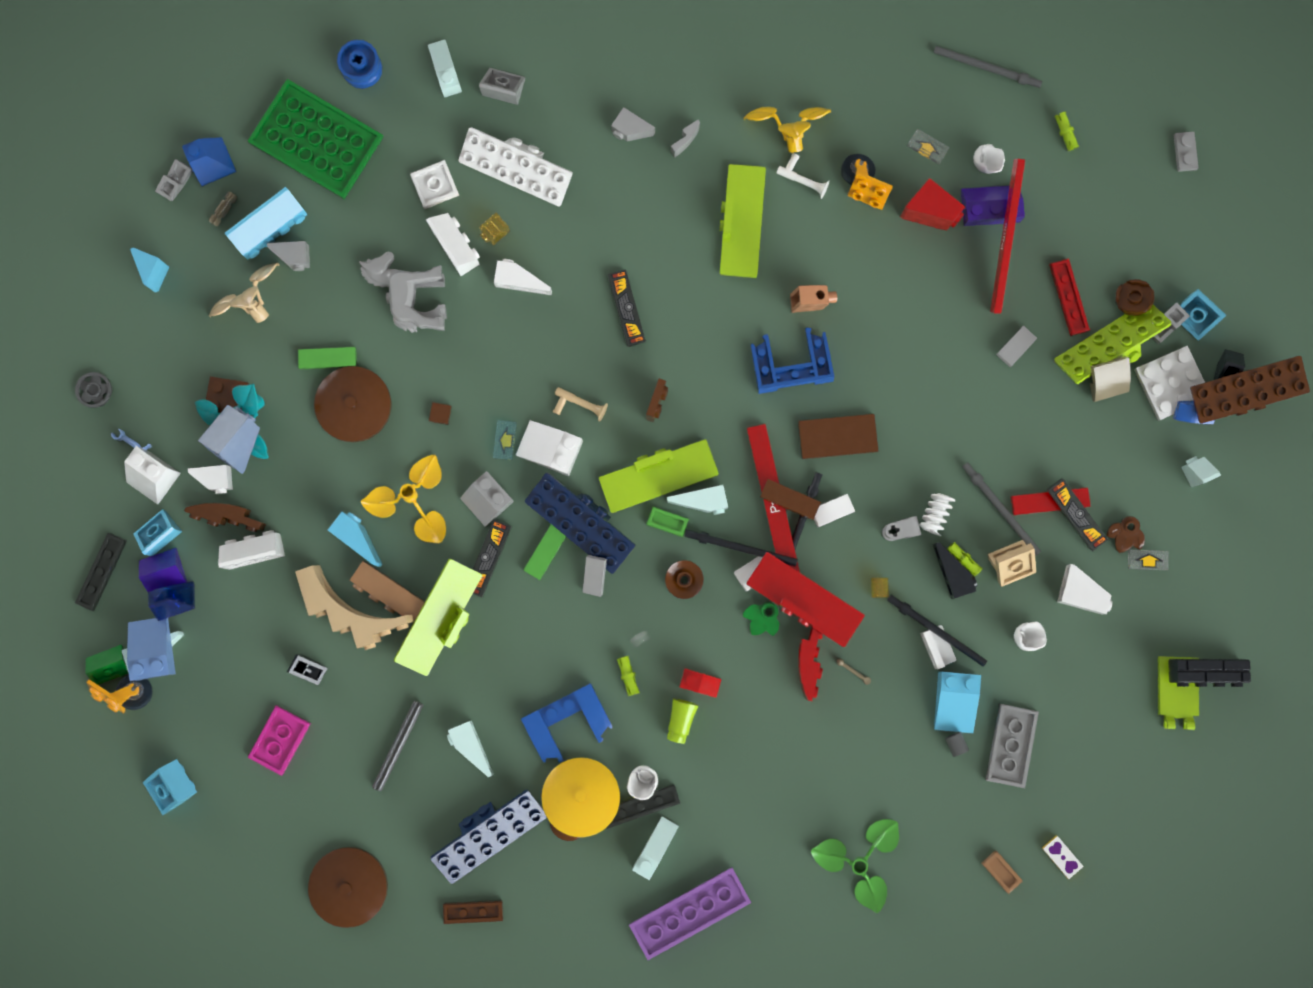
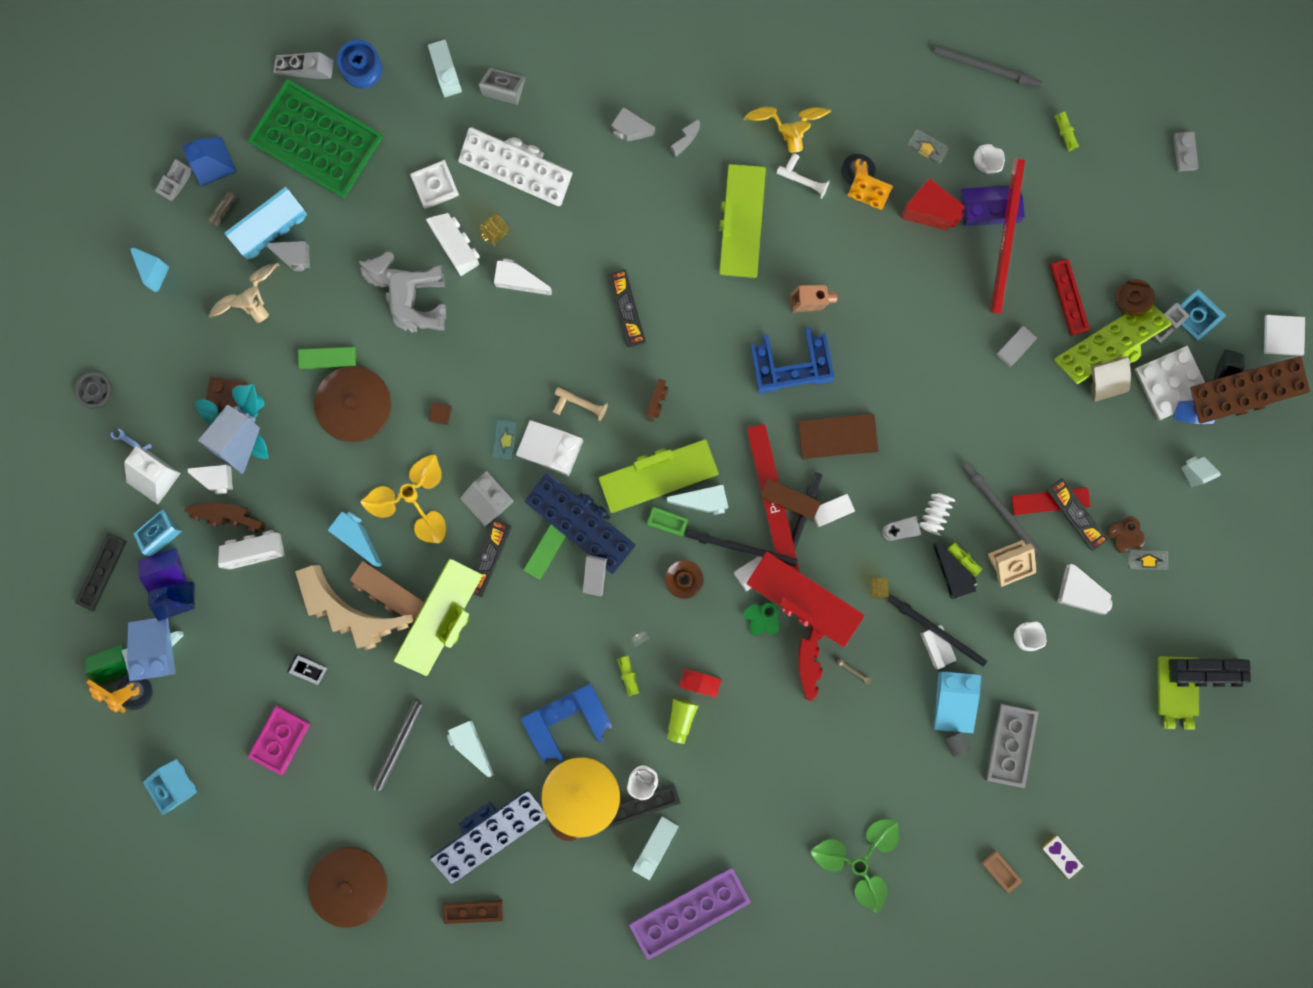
(304, 65): none -> light grey slope
(1284, 335): none -> white tile

